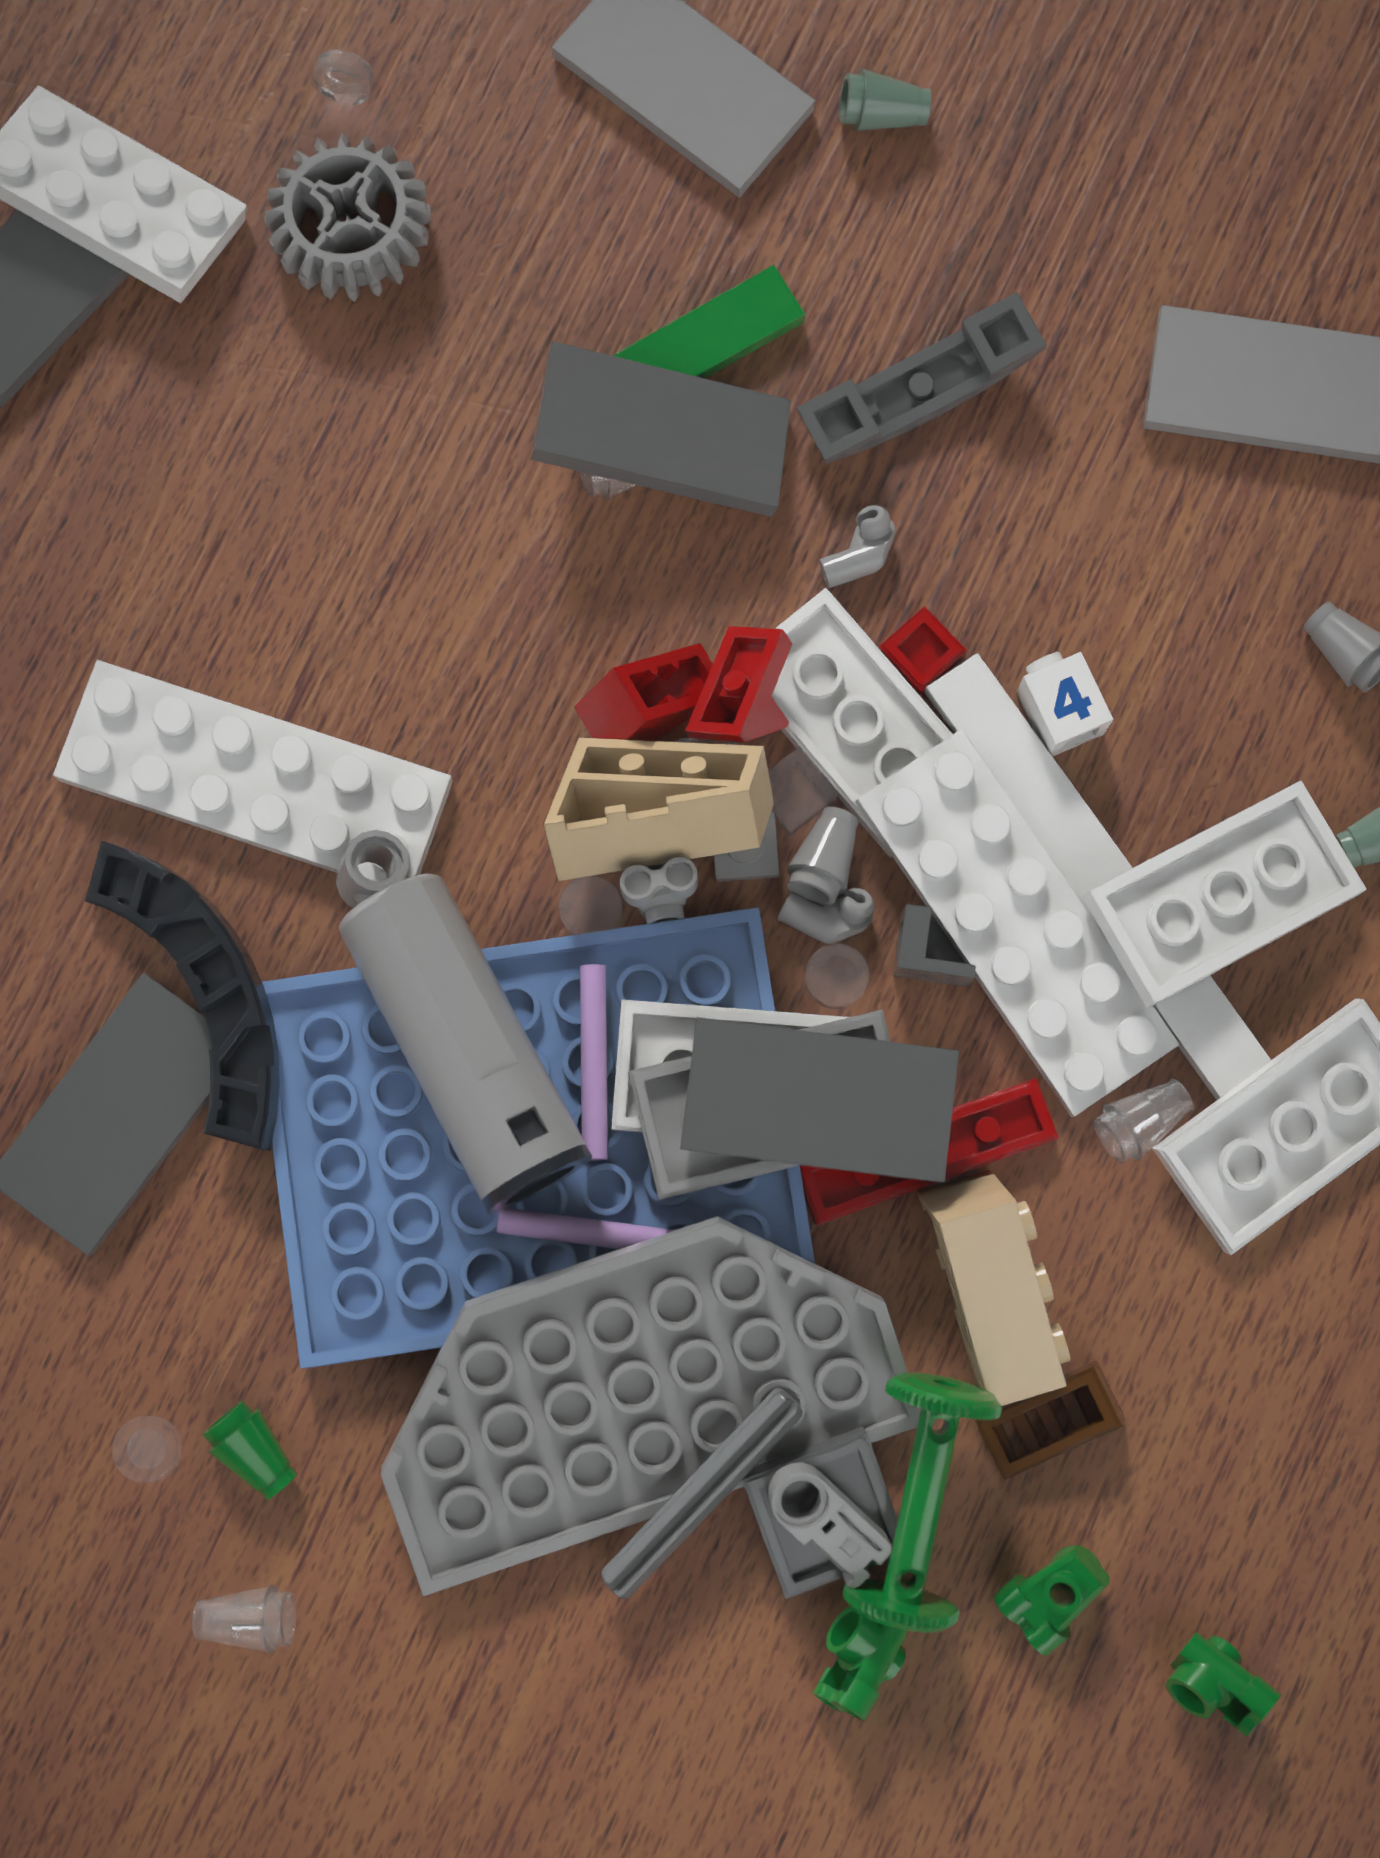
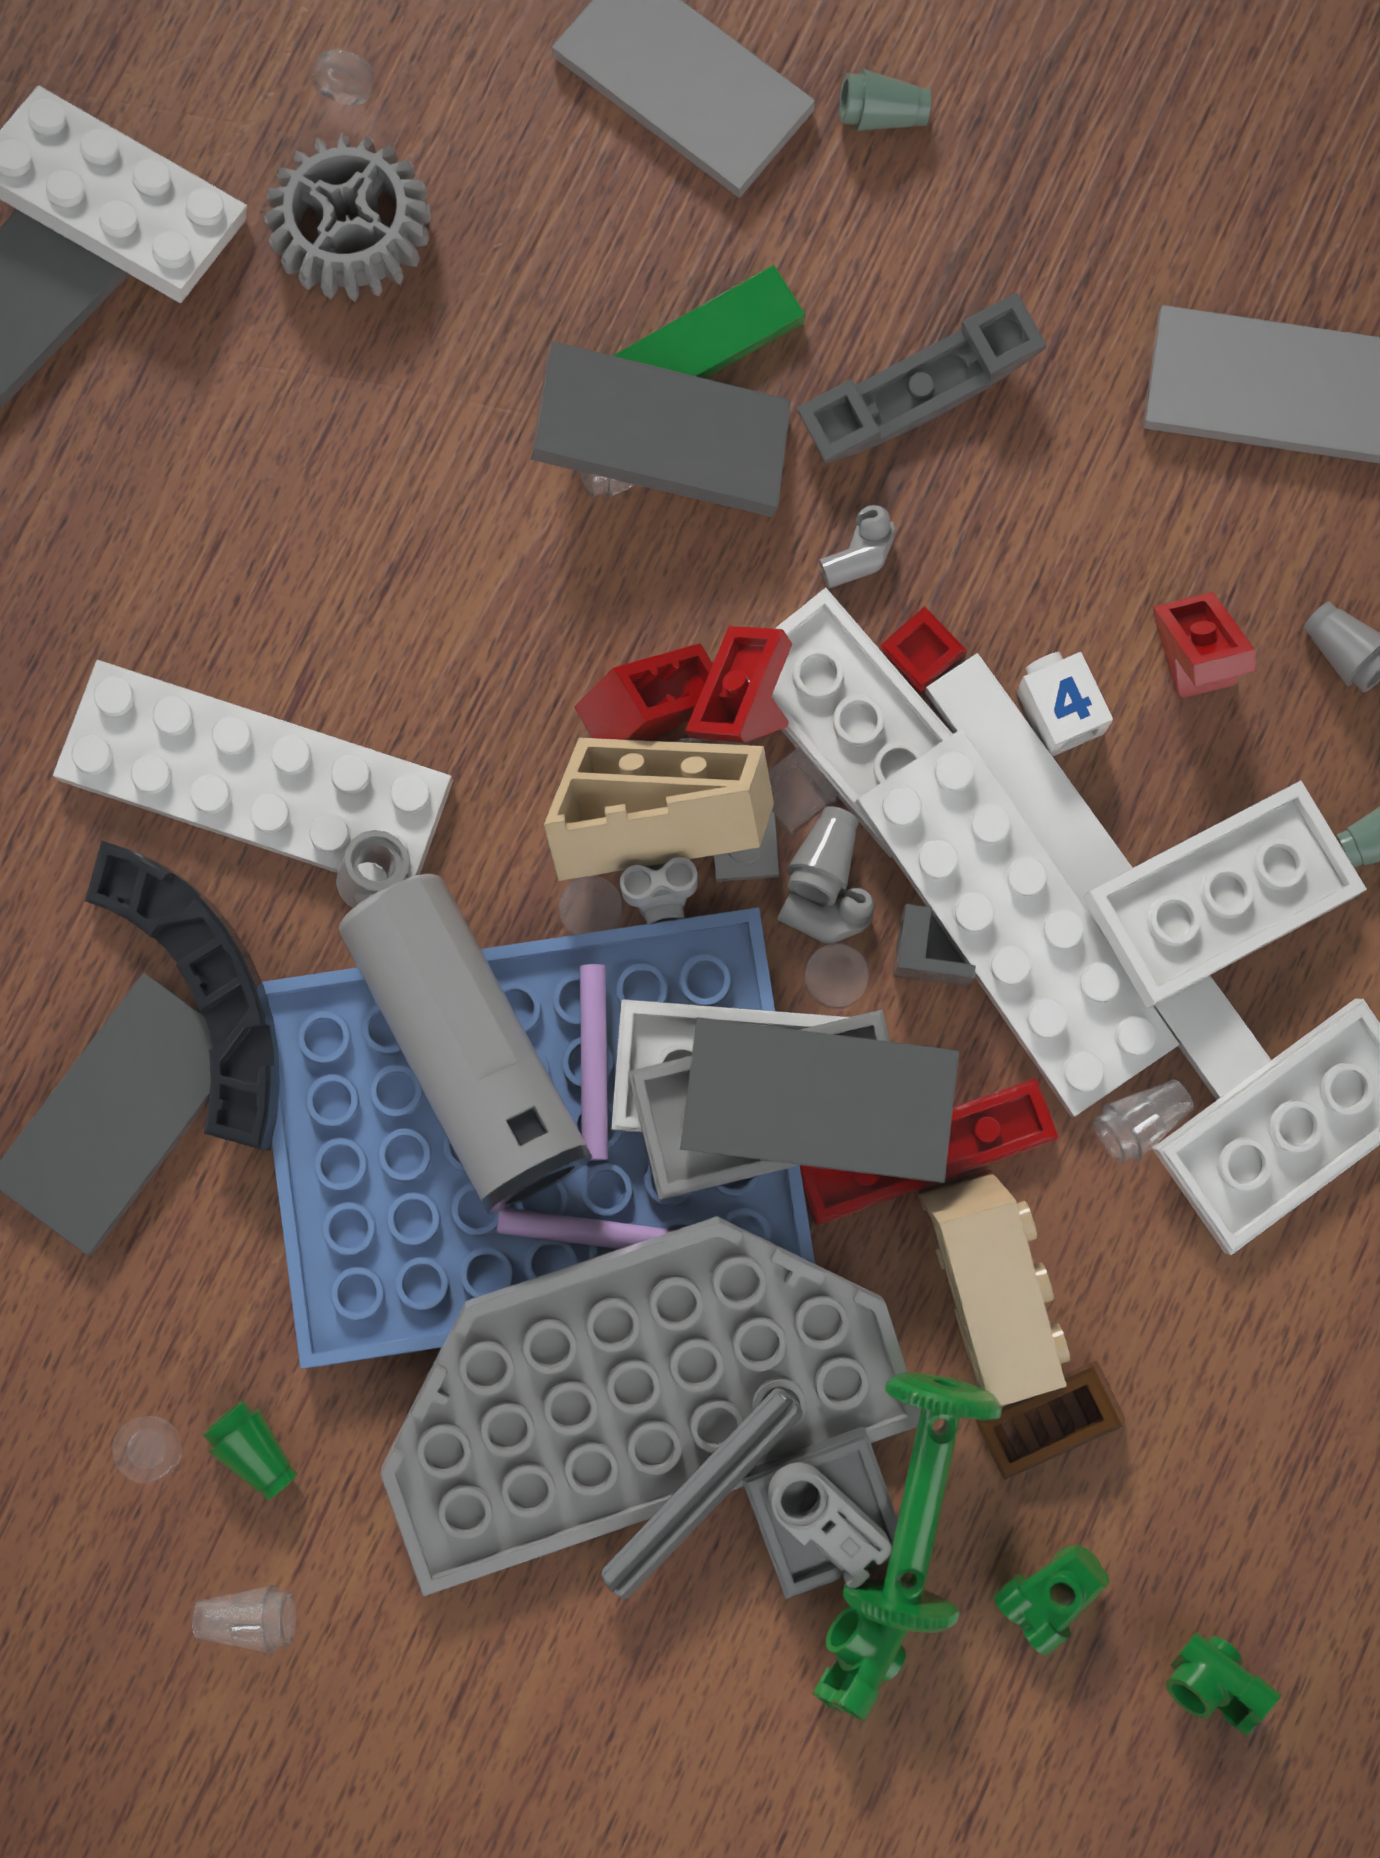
(1202, 645): none -> red slope

